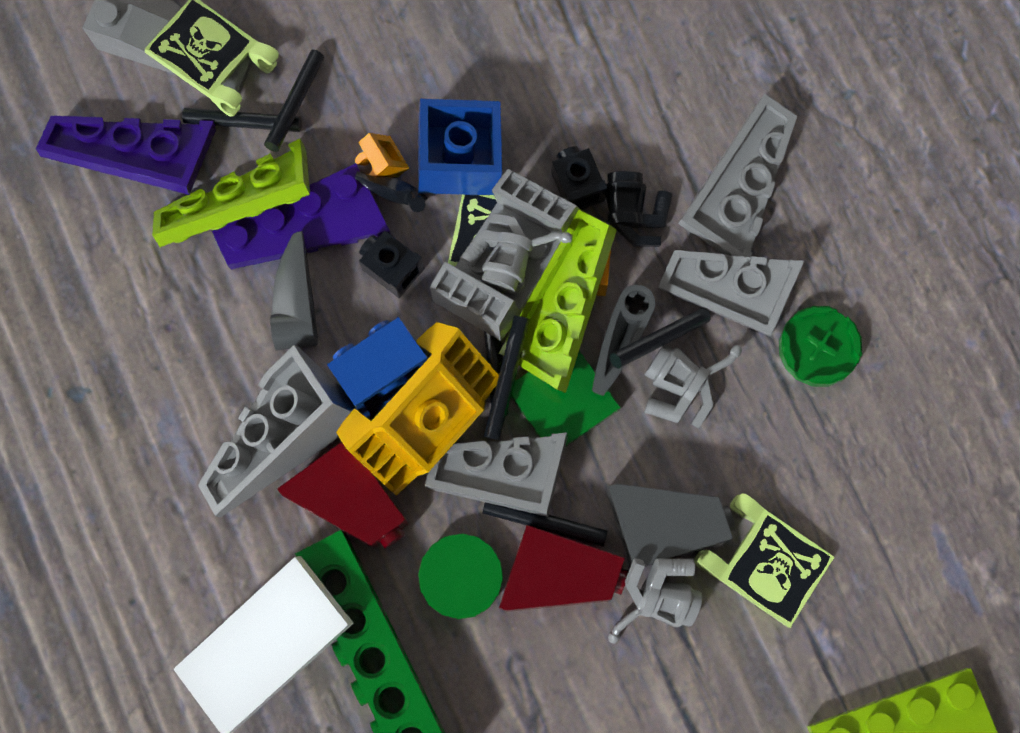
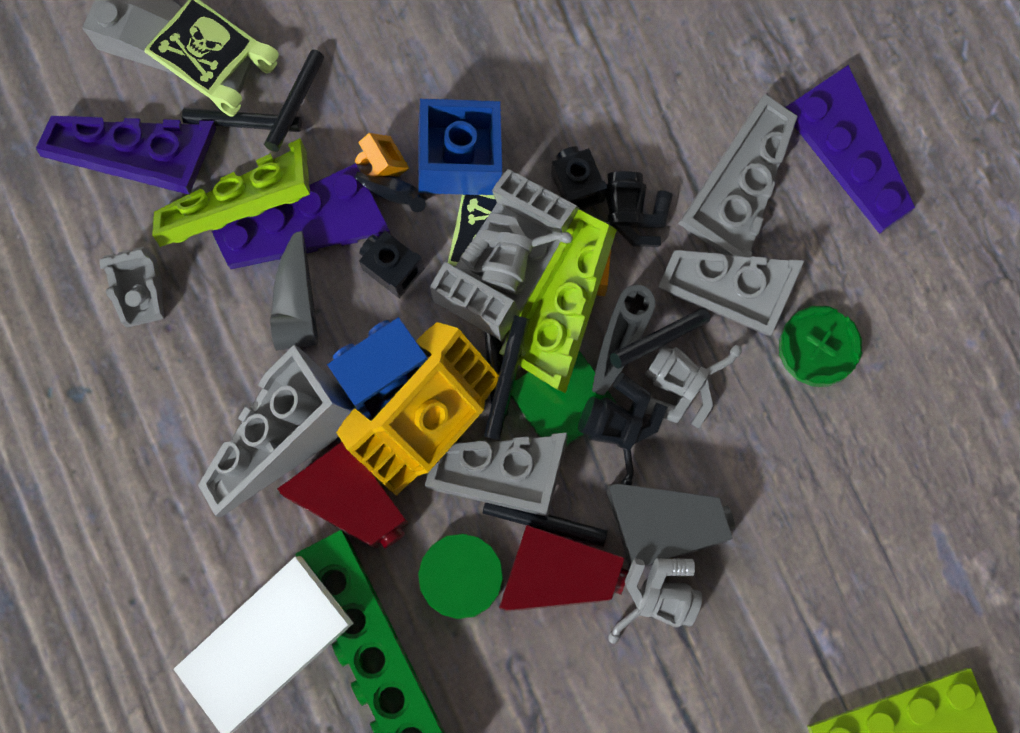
(134, 286): none -> light grey hand
(610, 423): none -> black piece
(772, 564): flag -> none
(848, 142): none -> dark purple wing

